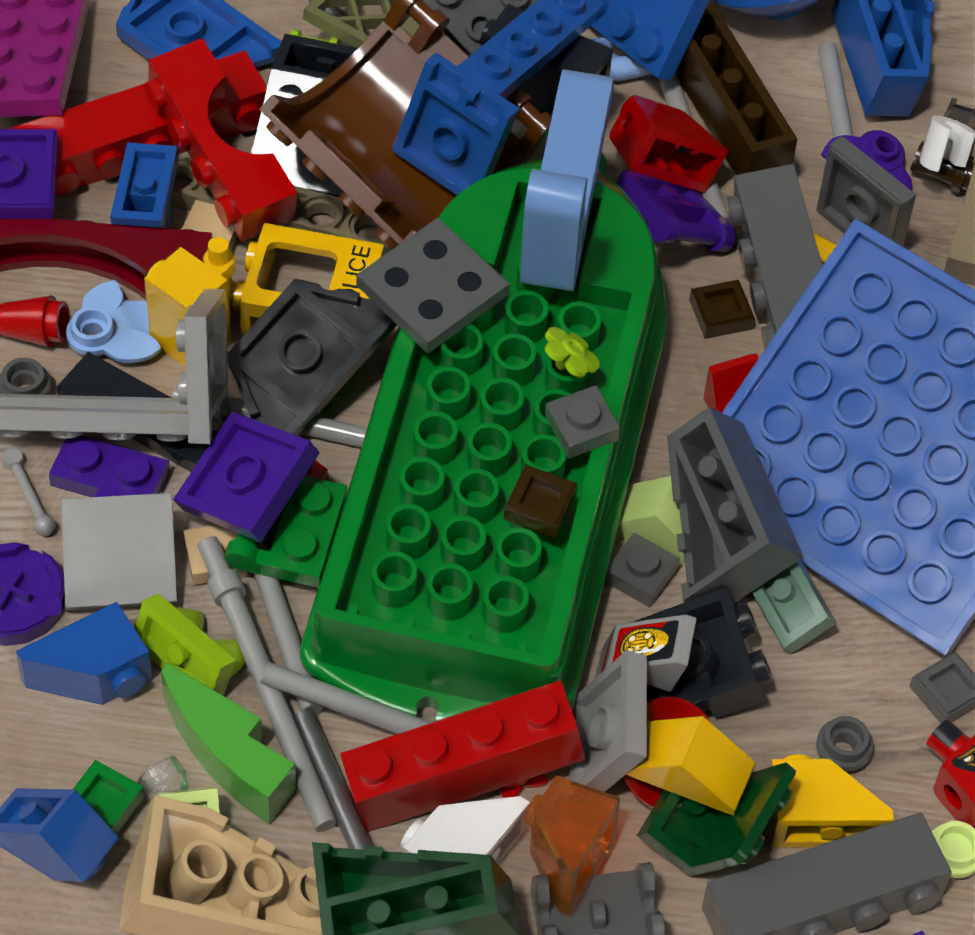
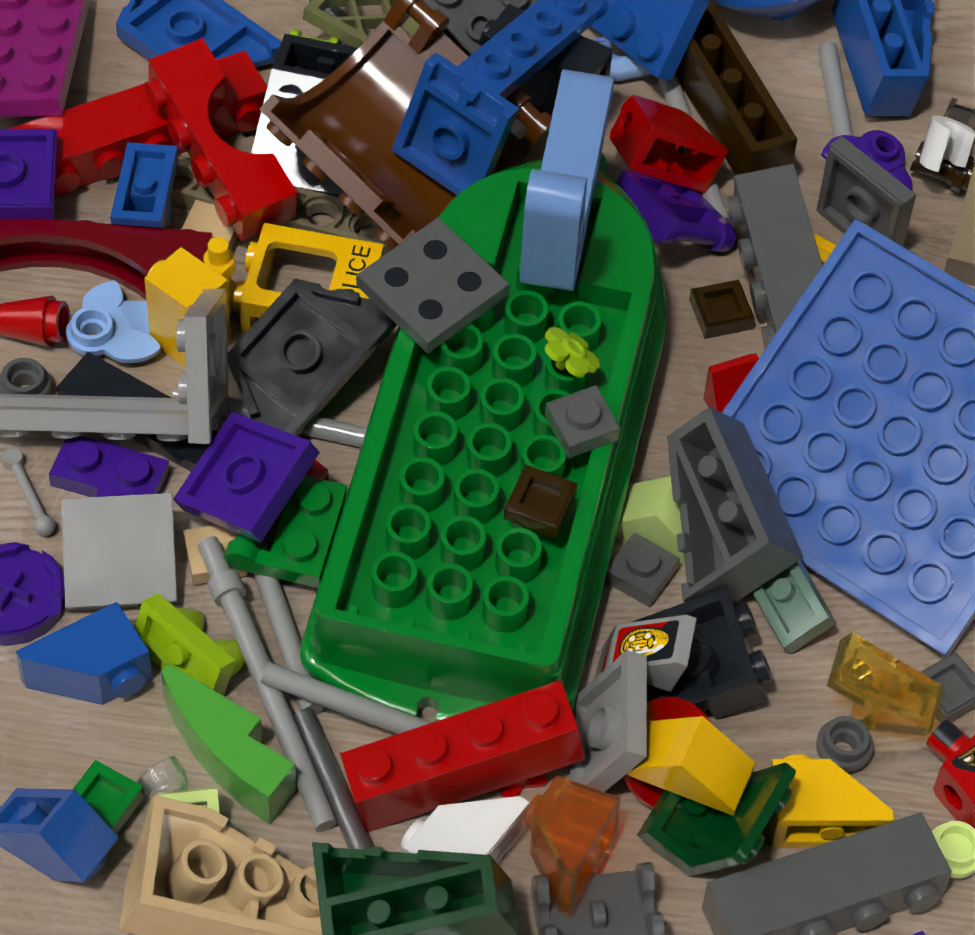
(883, 688): none -> clear yellow slope

